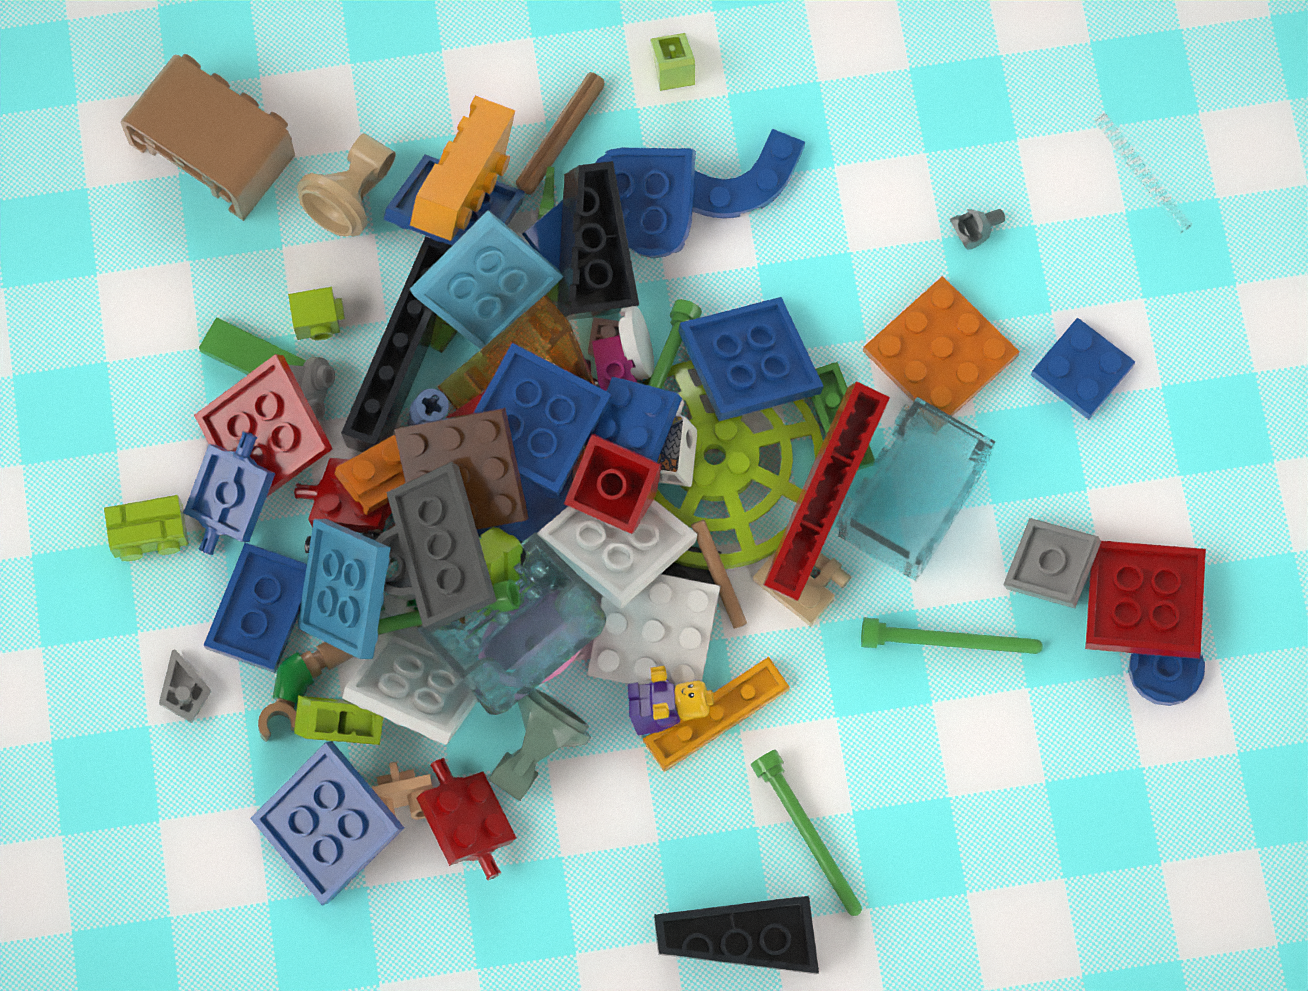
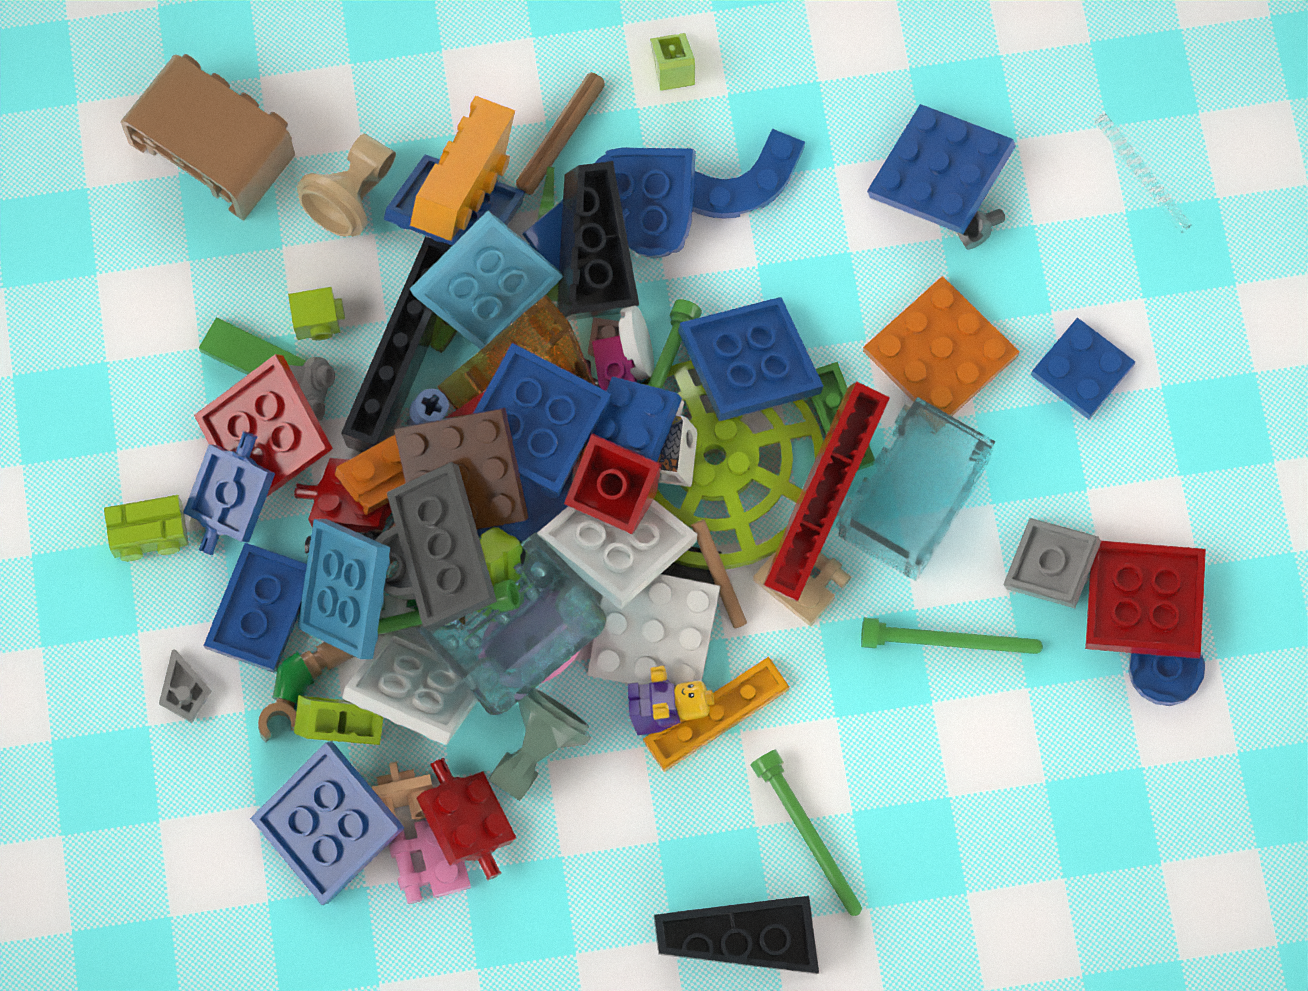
(438, 873): none -> bright pink plate
(941, 168): none -> blue plate

